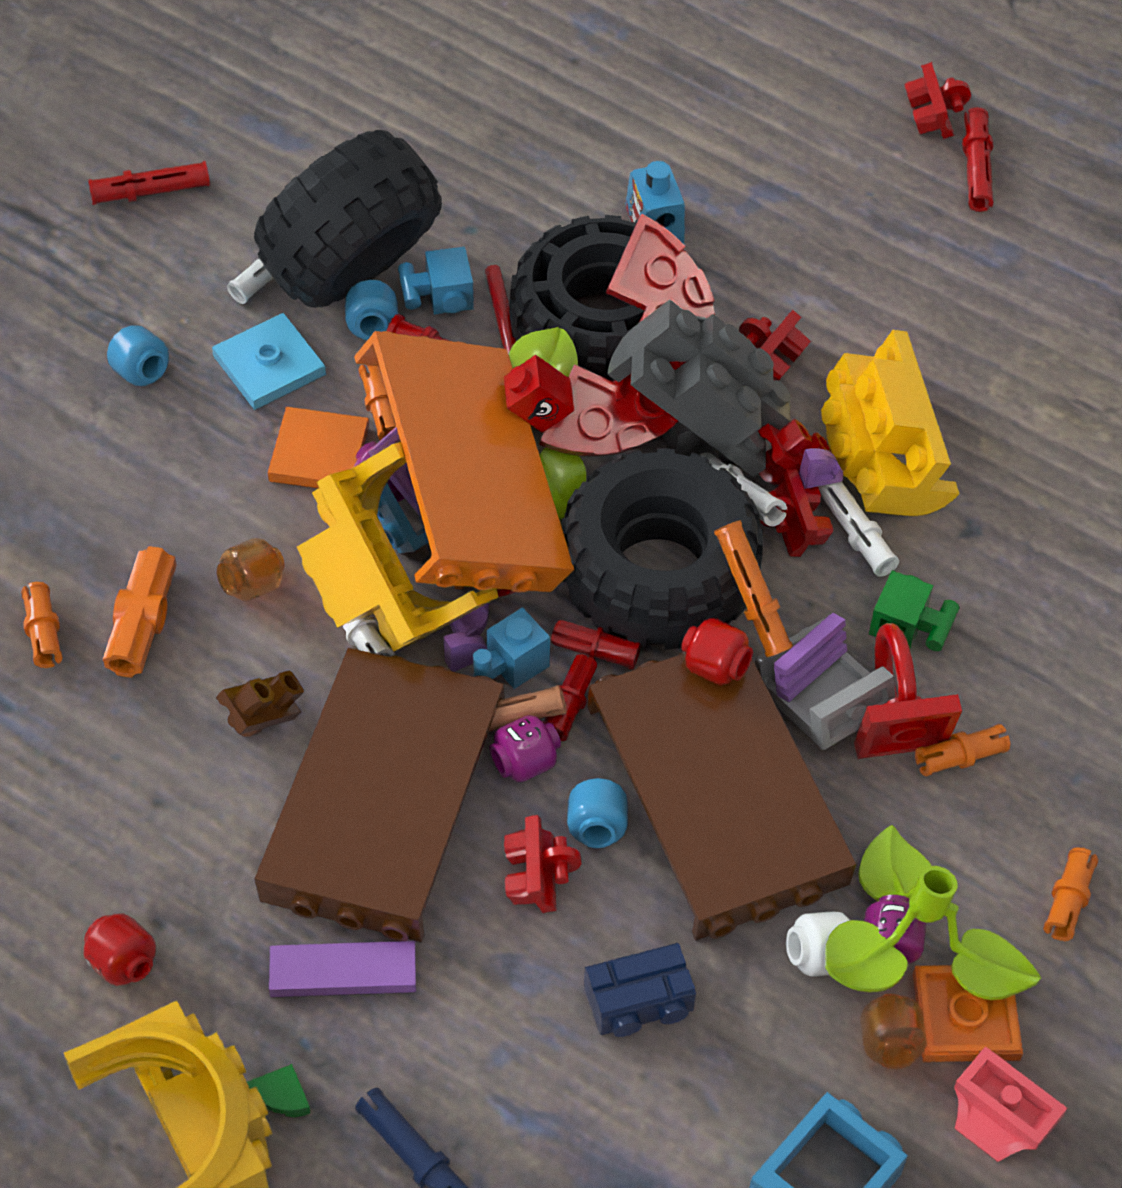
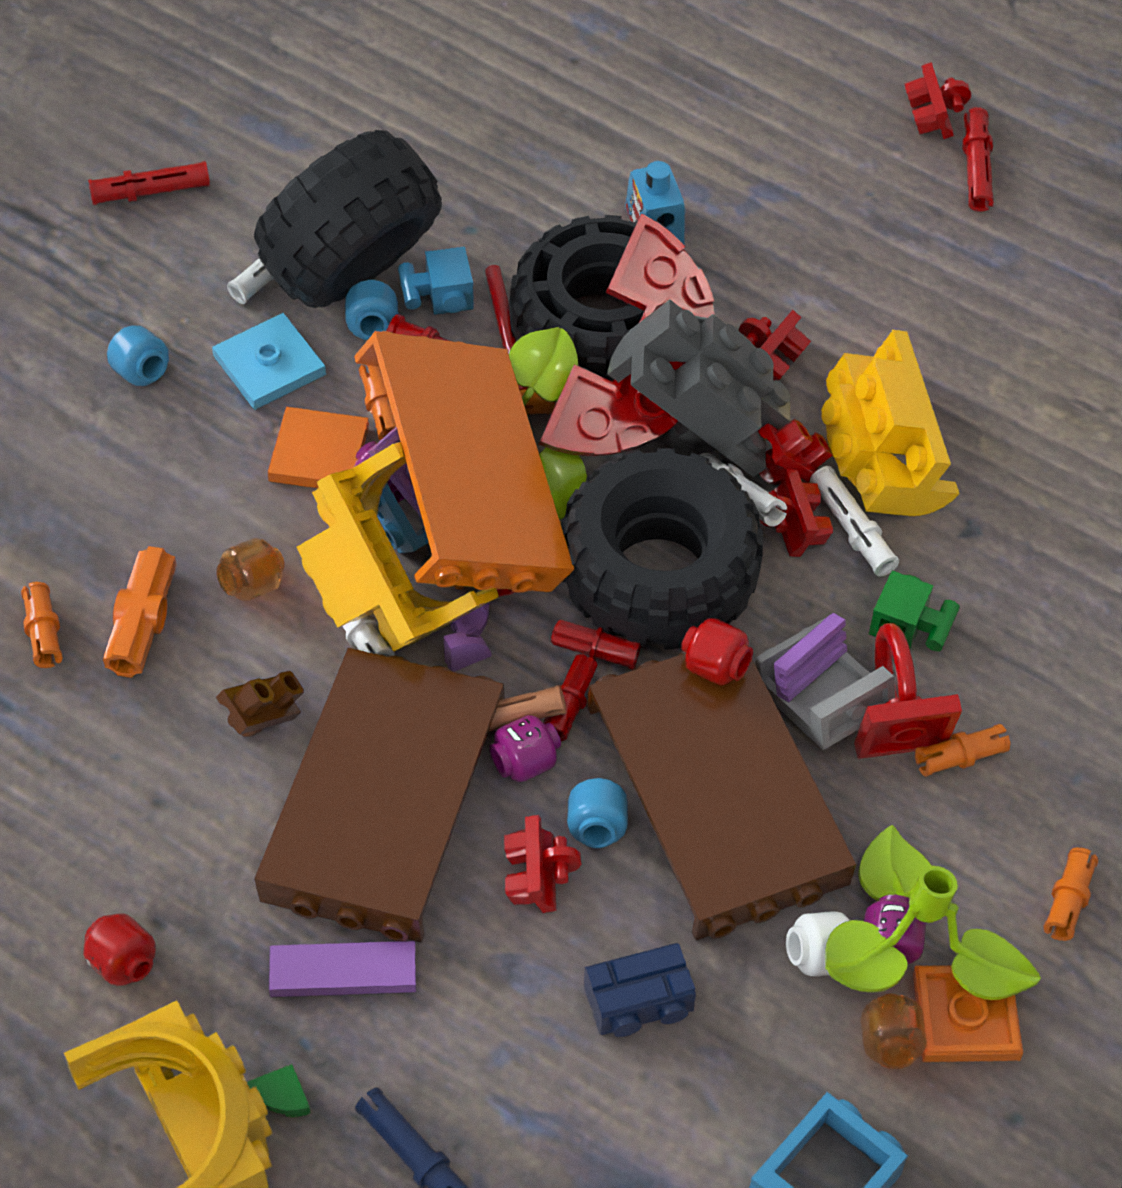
(515, 650): dark azure brick -> none
(538, 393): red brick -> none
(752, 586): orange pin -> none
(819, 468): medium lavender tile -> none
(1003, 1107): coral slope -> none

